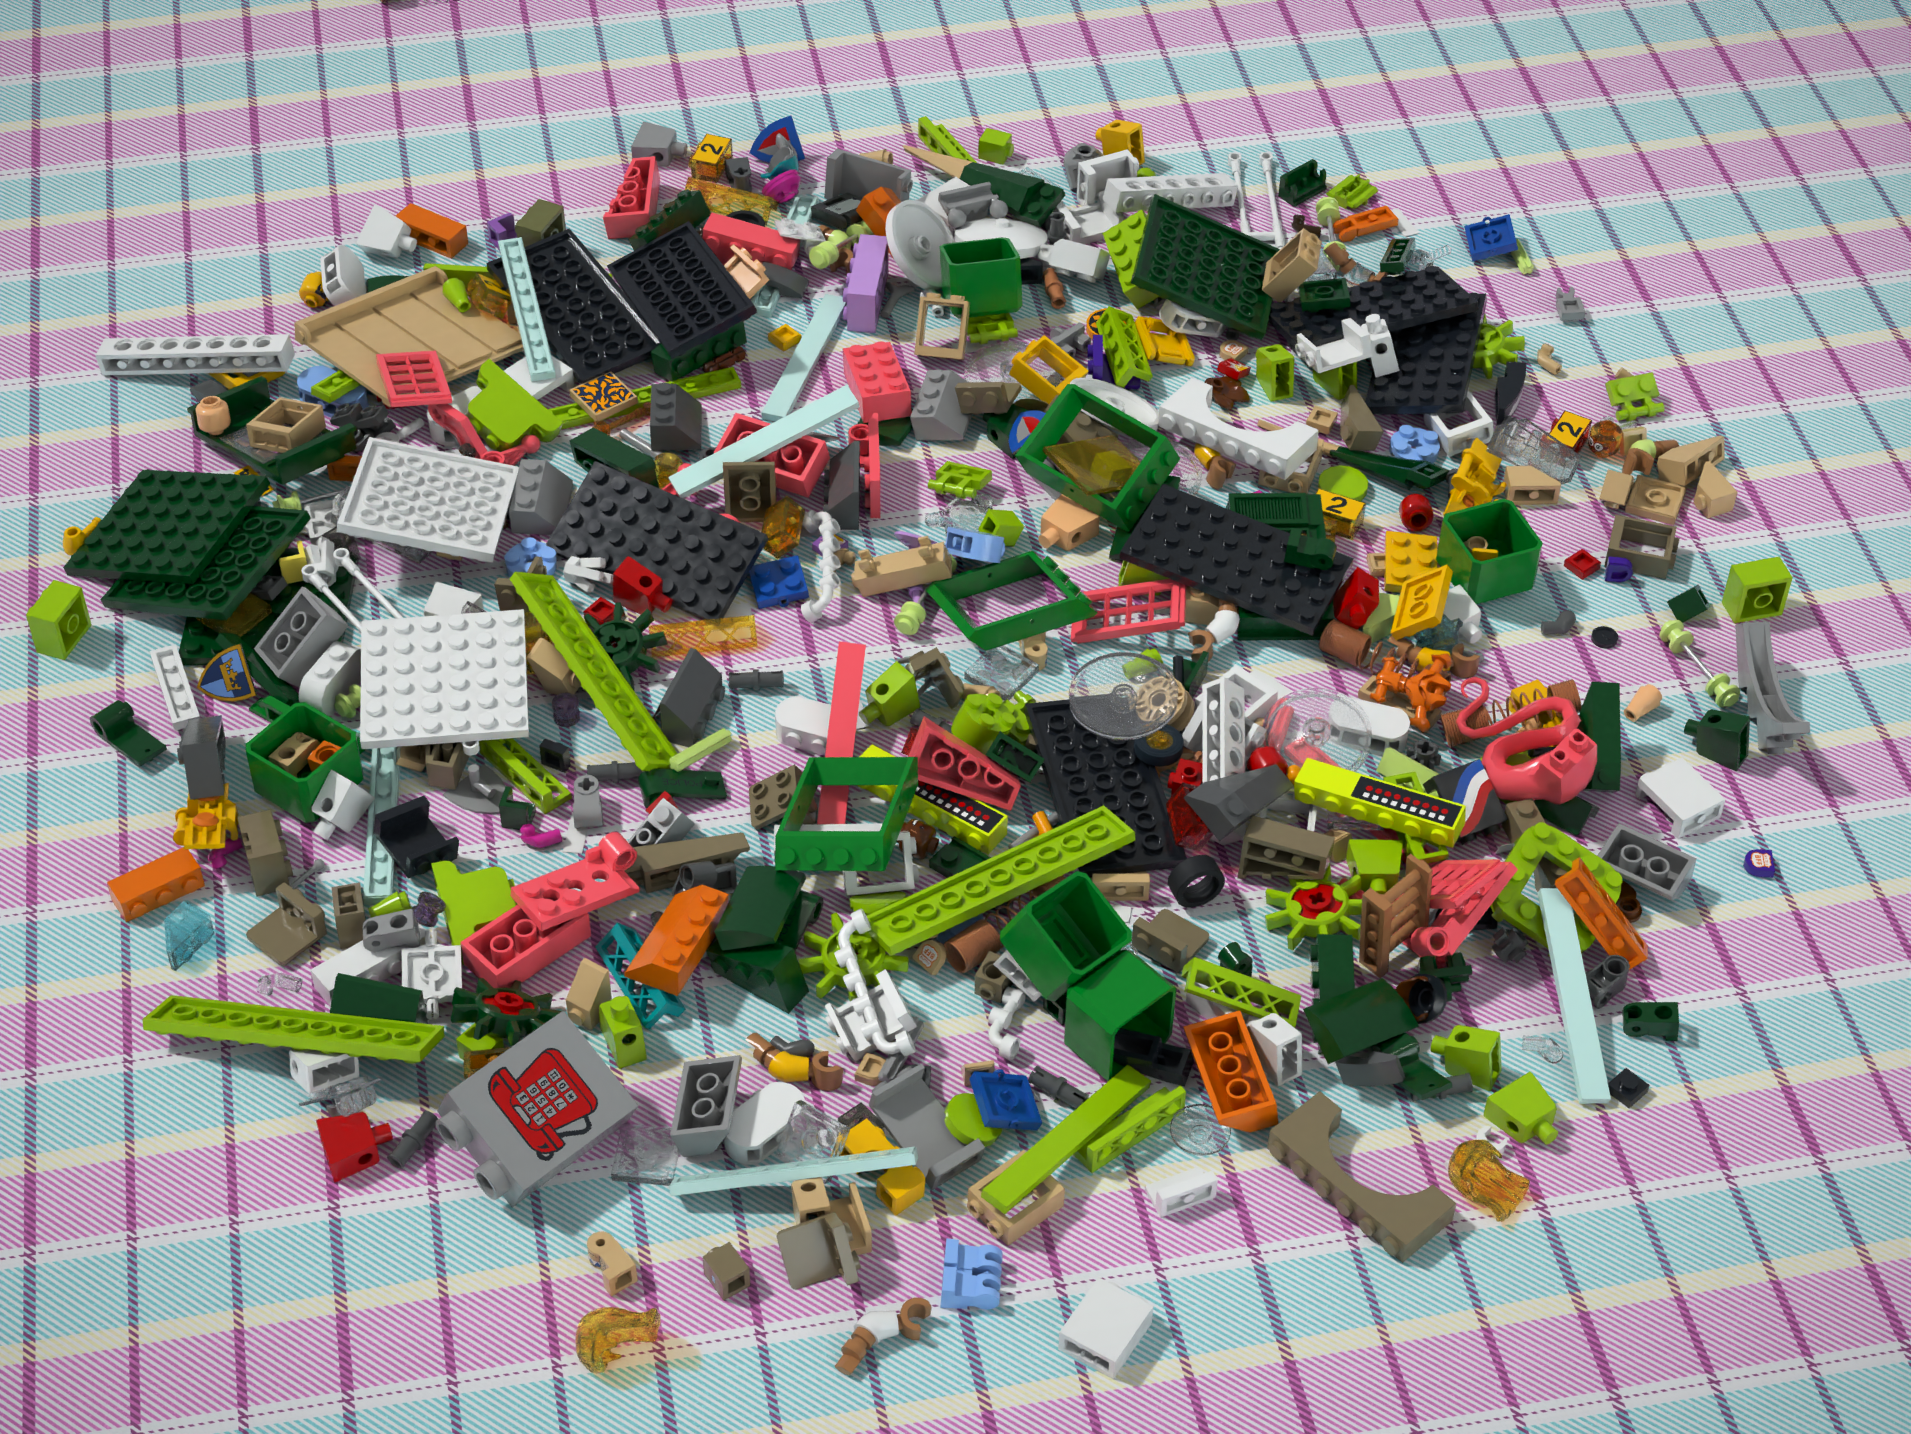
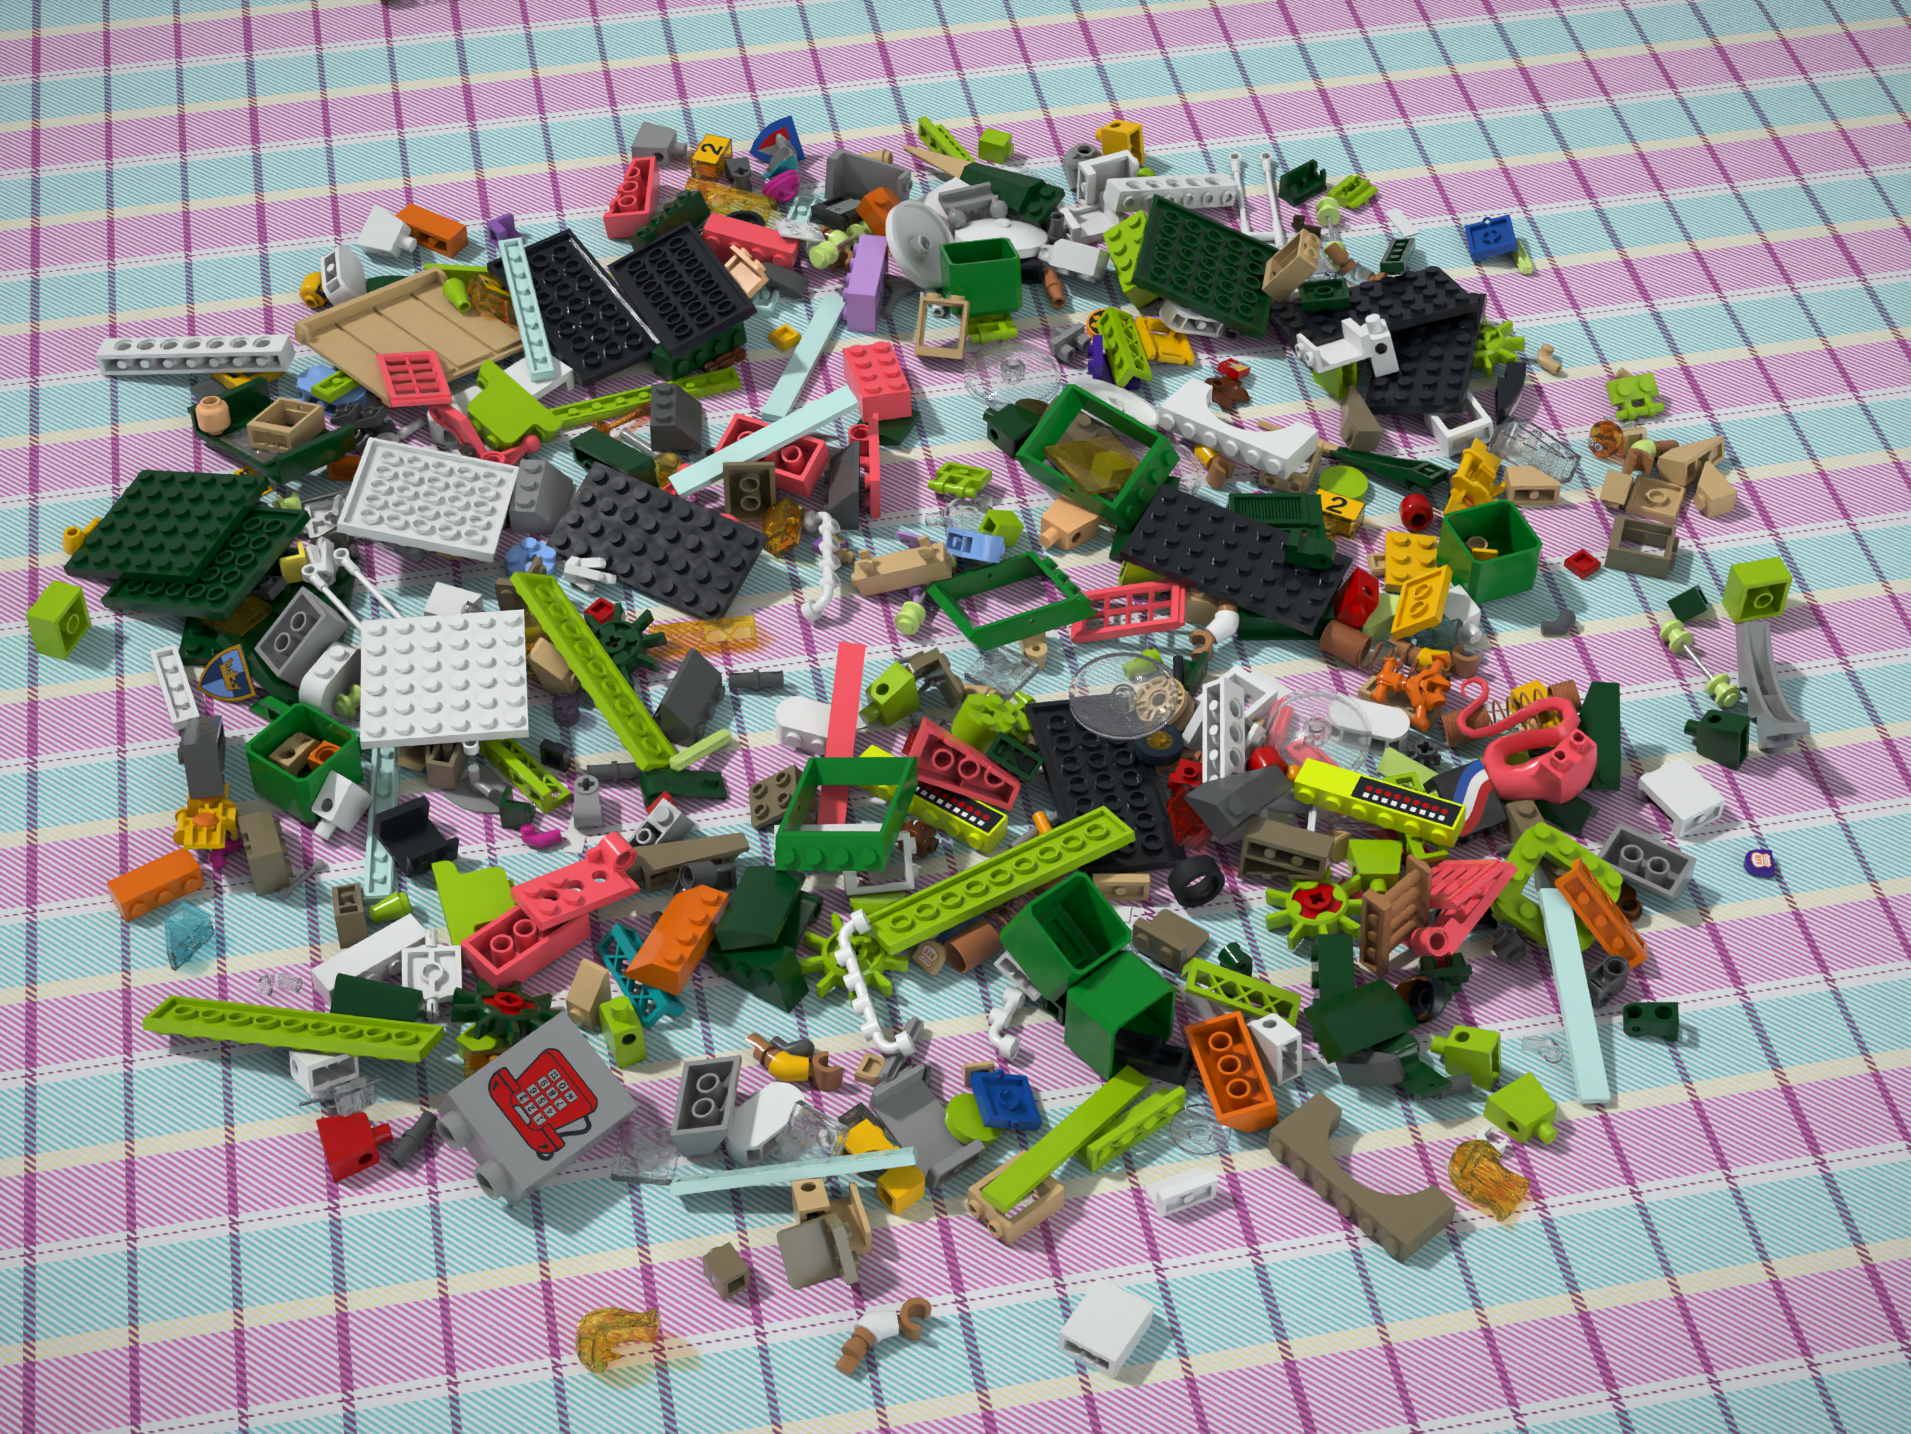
(119, 730): dark green door -> none
(290, 927): dark tan bracket -> none
(391, 931): light grey leg -> none
(428, 908): clear purple wheel -> none
(540, 222): olive brick -> none
(603, 396): tile -> none
(616, 1265): tan leg -> none
(639, 588): red torso -> none
(778, 582): blue plate -> none
(890, 1011): white panel -> none
(937, 408): light grey slope -> none
(956, 858): dark green plate -> none
(971, 1276): light blue legs -> none
(986, 396): dark tan bracket -> none
(990, 981): dark tan brick -> none
(1023, 428): shield -> none
(1052, 356): yellow window -> none
(1057, 1087): dark grey pin -> none
(1233, 349): tan tile -> none
(1275, 364): lime torso -> none
(1322, 419): tan plate -> none
(1365, 223): orange hinge -> none
(1425, 442): light blue plate -> none
(1427, 259): clear bar -> none
(1568, 306): light grey plate -> none
(1571, 430): brick -> none
(1604, 637): black piece -> none
(1618, 569): dark purple tile -> none
(1628, 1088): black plate -> none
(1644, 701): light nougat cone -> none

